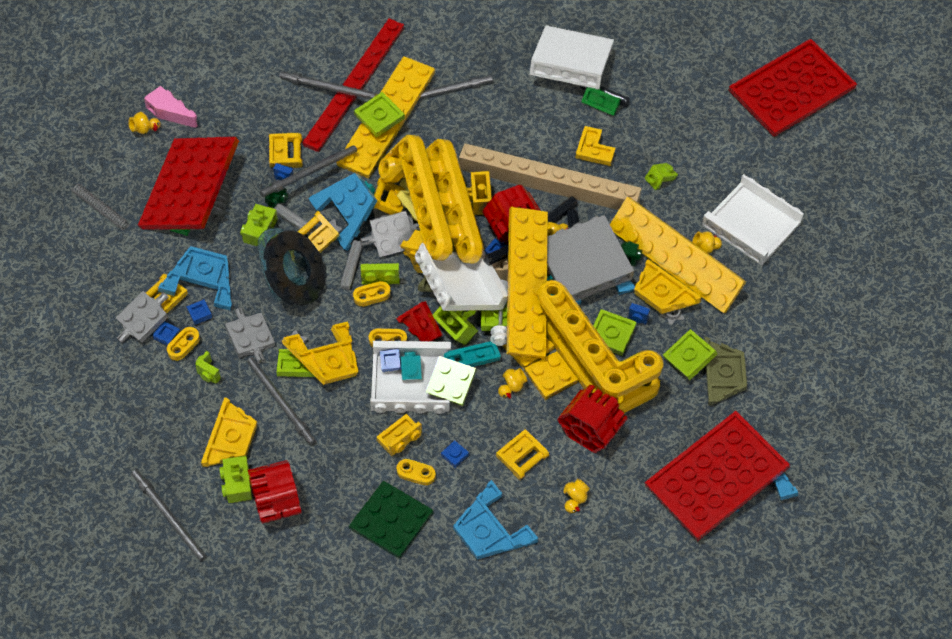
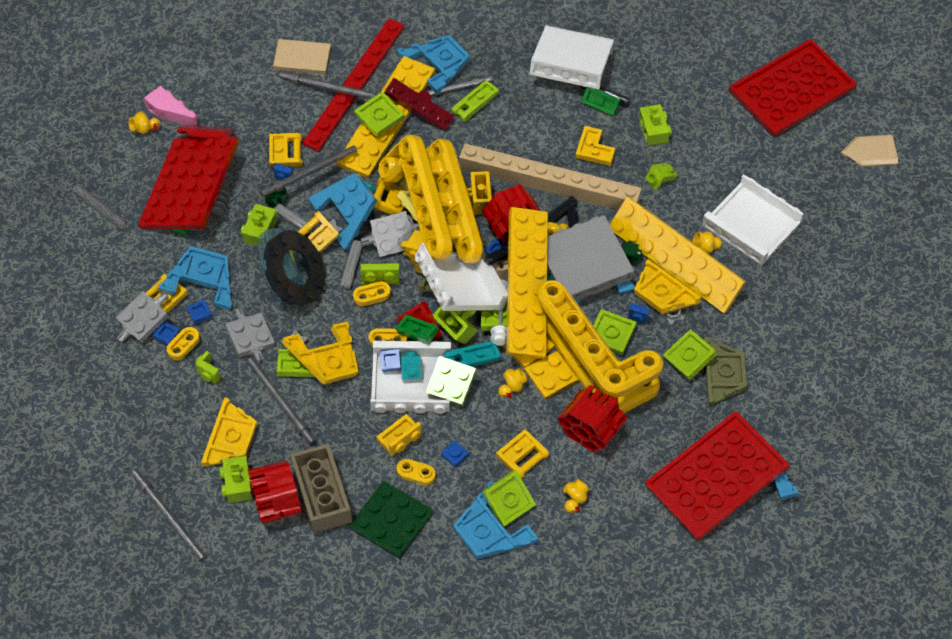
(206, 132): none -> red tile
(302, 56): none -> tan tile
(321, 488): none -> dark tan brick
(417, 329): none -> green plate
(419, 104): none -> dark red hinge
(443, 55): none -> dark azure wing
(475, 100): none -> lime plate
(508, 498): none -> lime plate
(654, 125): none -> lime brick
(872, 150): none -> tan tile

